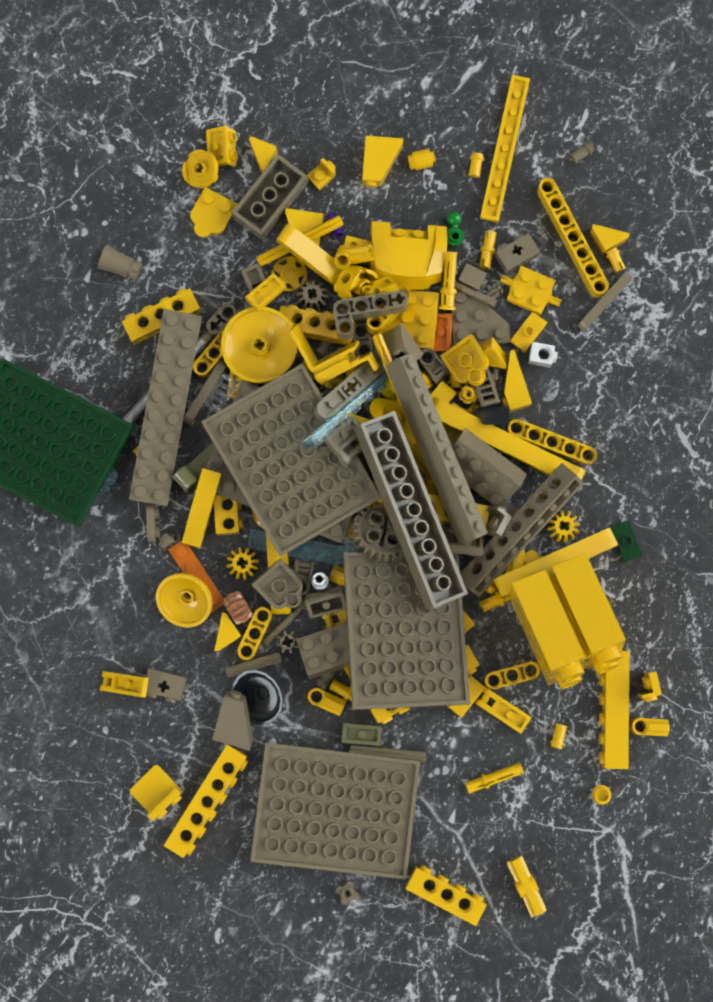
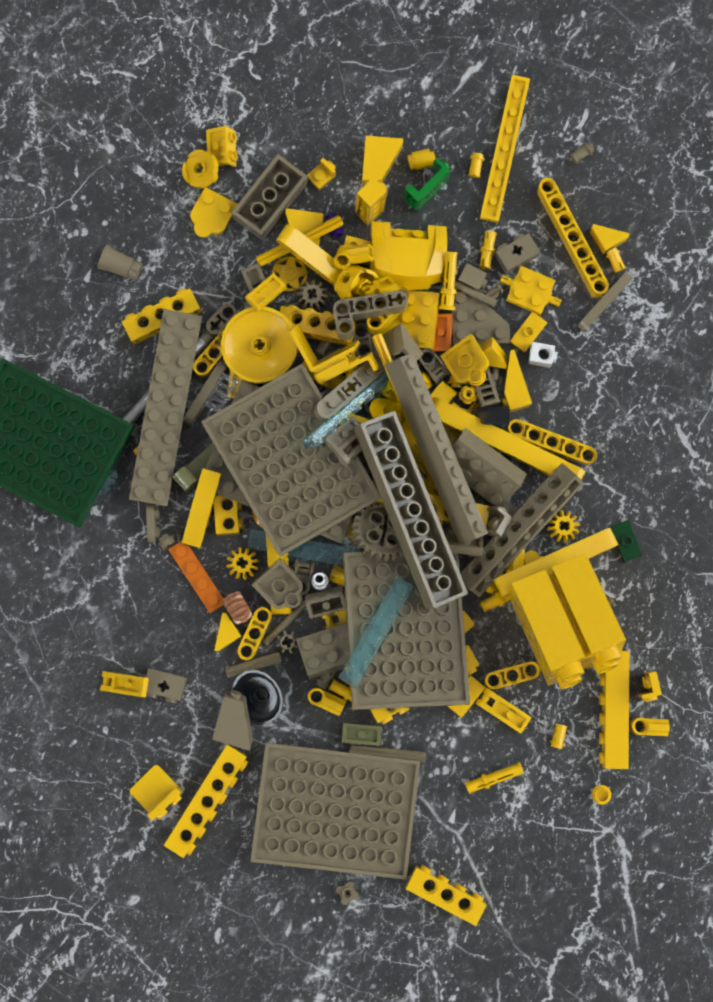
(179, 607): yellow dish -> none
(263, 152): yellow slope -> none
(371, 201): none -> yellow brick
(376, 632): none -> clear light blue plate
(418, 199): none -> green panel
(454, 220): green plate -> none
(526, 886): yellow piece -> none

